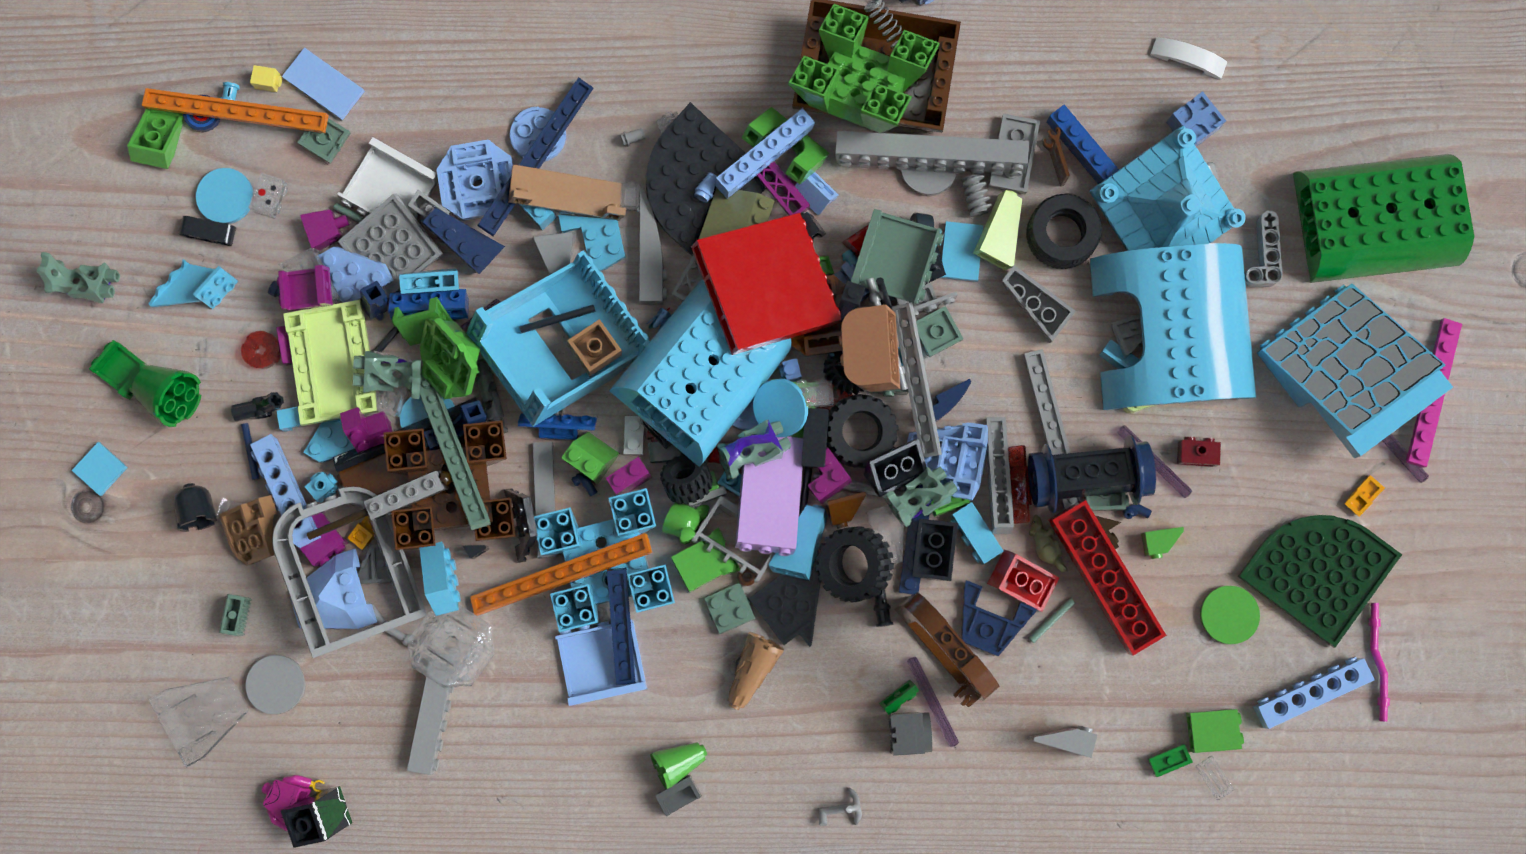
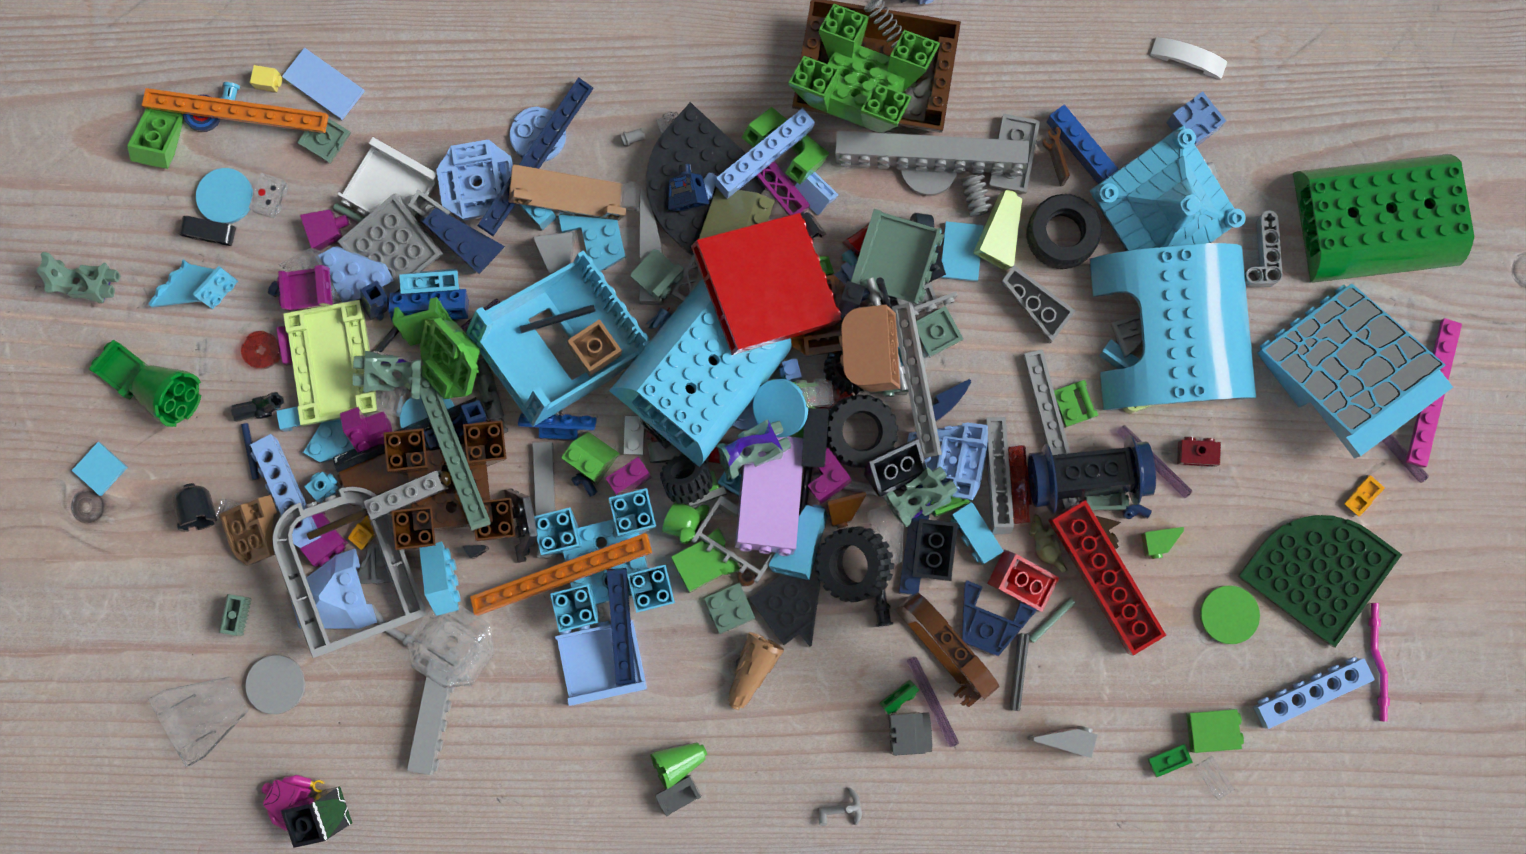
(657, 274): none -> sand green bracket
(687, 190): none -> dark blue torso
(1019, 672): none -> dark grey axle
(1069, 406): none -> bright green plate

